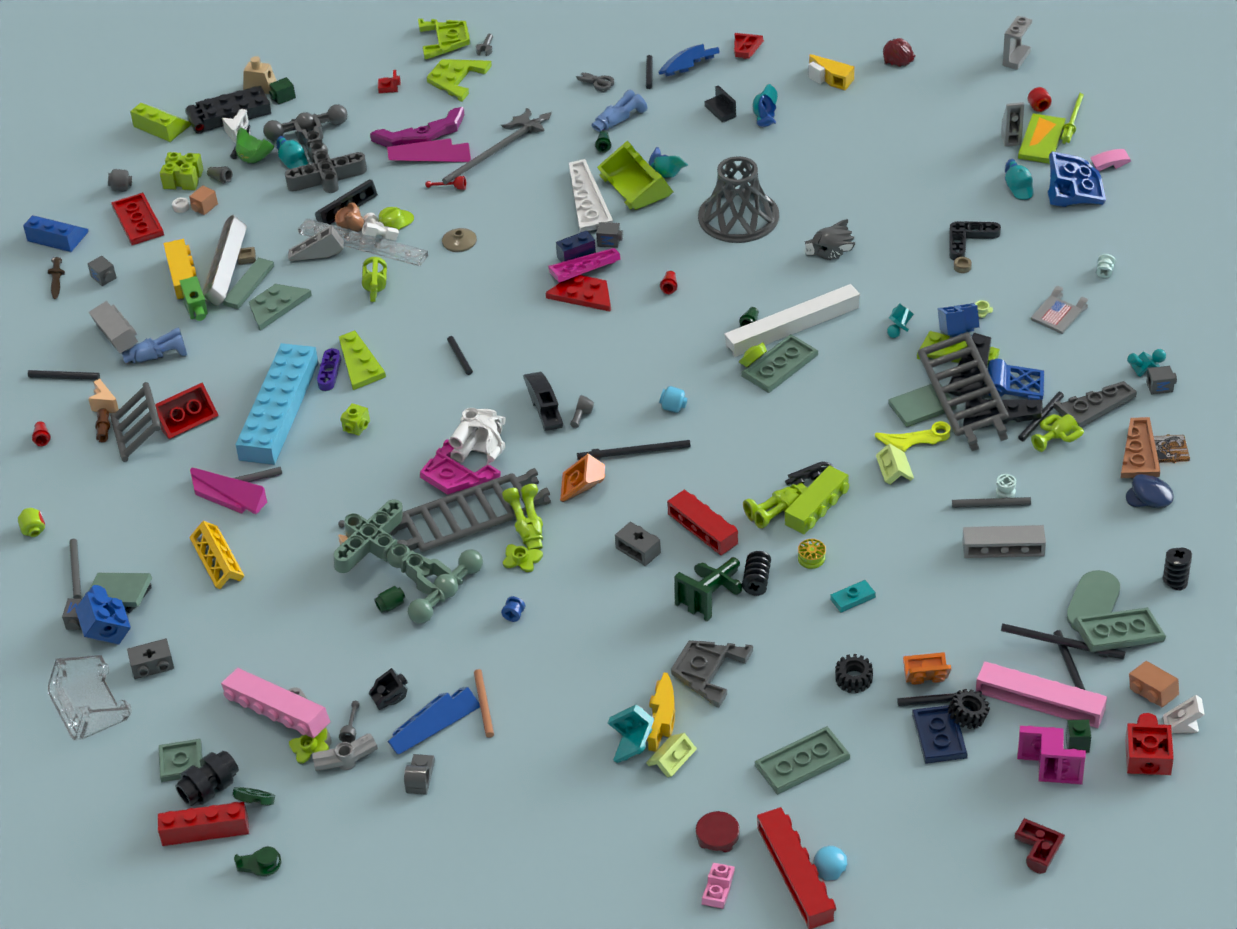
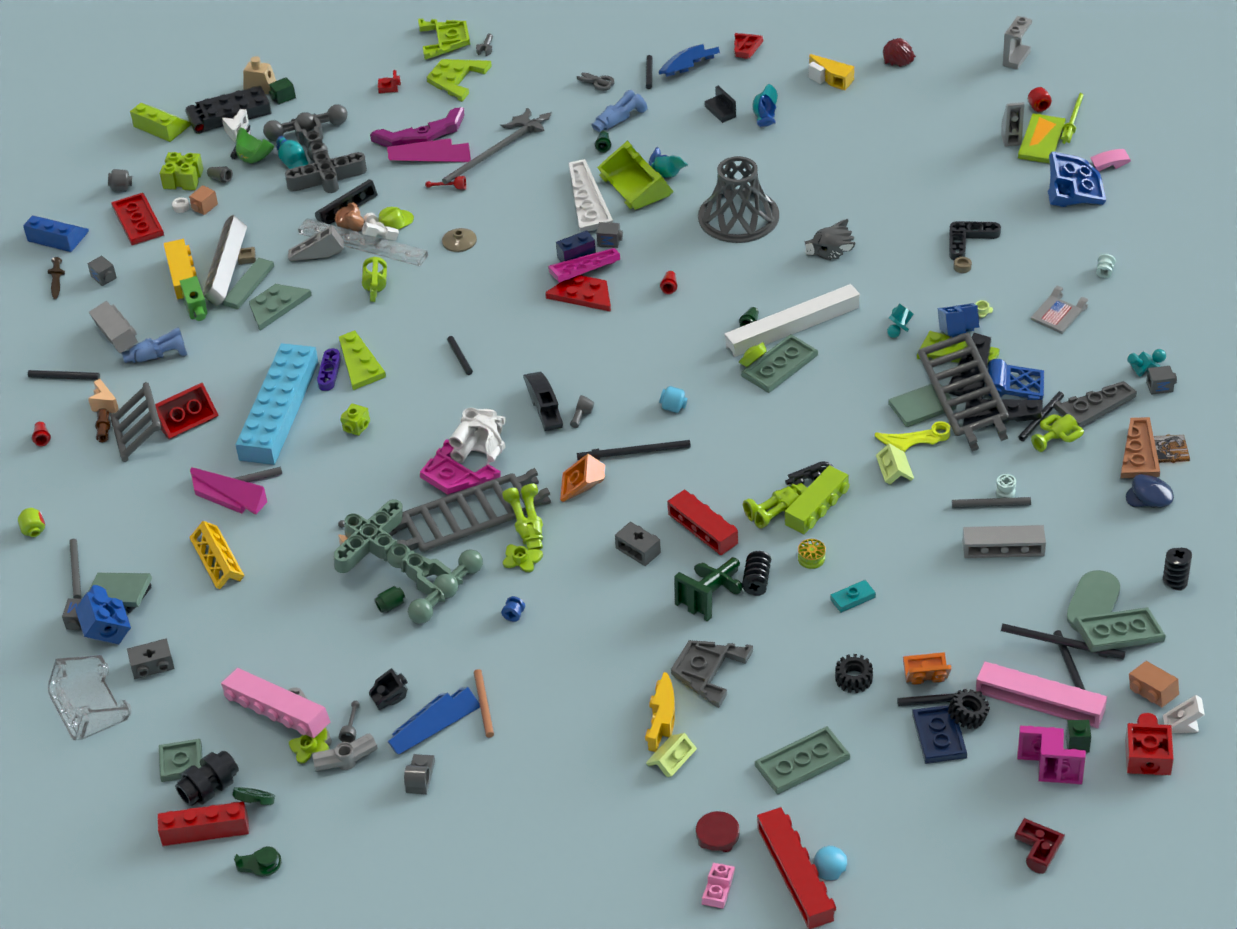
(635, 727): teal bracket -> none
(1019, 180): teal hair -> none

